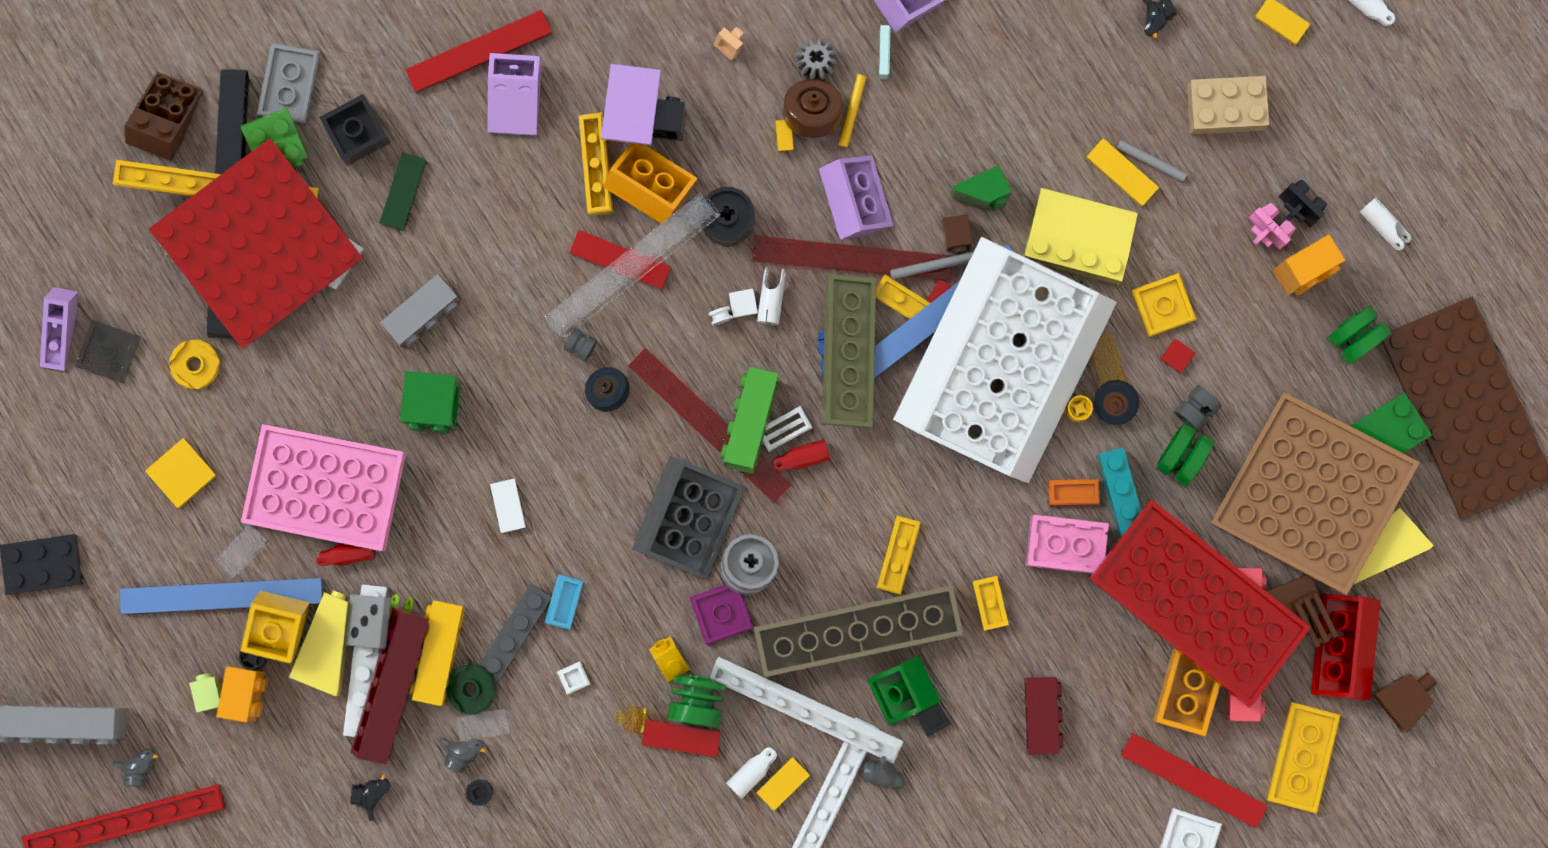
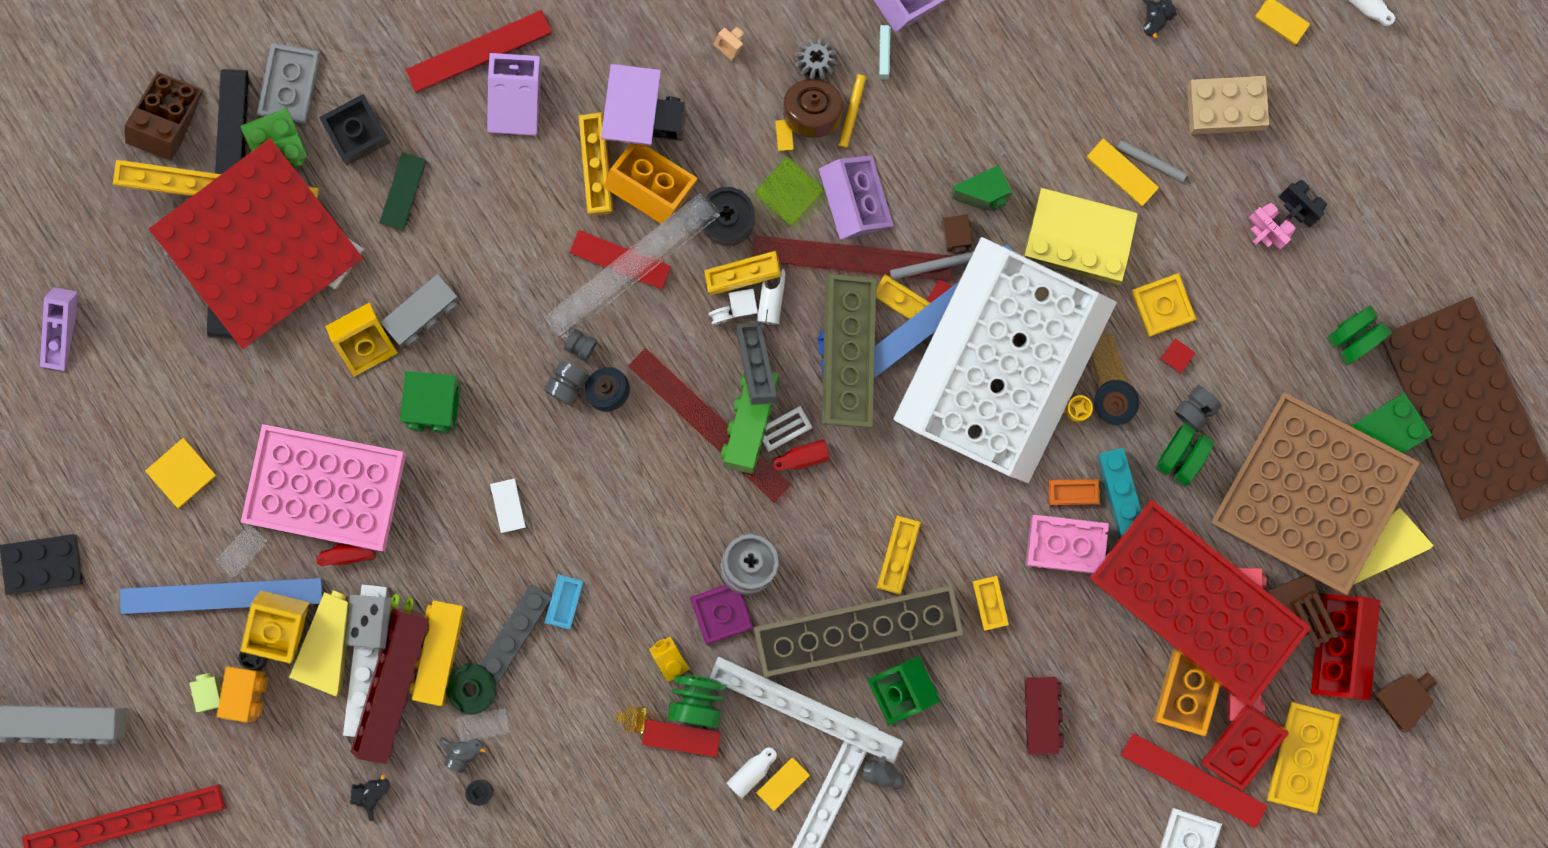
(107, 351): clear smoke tile -> none
(137, 768): dark grey animal -> none
(205, 374): yellow tile -> none
(361, 339): none -> yellow slope
(566, 382): none -> dark grey wheel
(573, 678): white tile -> none
(688, 517): dark grey slope -> none
(742, 273): none -> yellow tile
(756, 363): none -> dark grey plate
(788, 191): none -> clear neon green tile
(932, 719): black tile -> none
(1244, 747): none -> red tile
(1309, 266): light orange brick -> none
(1385, 223): white piece -> none

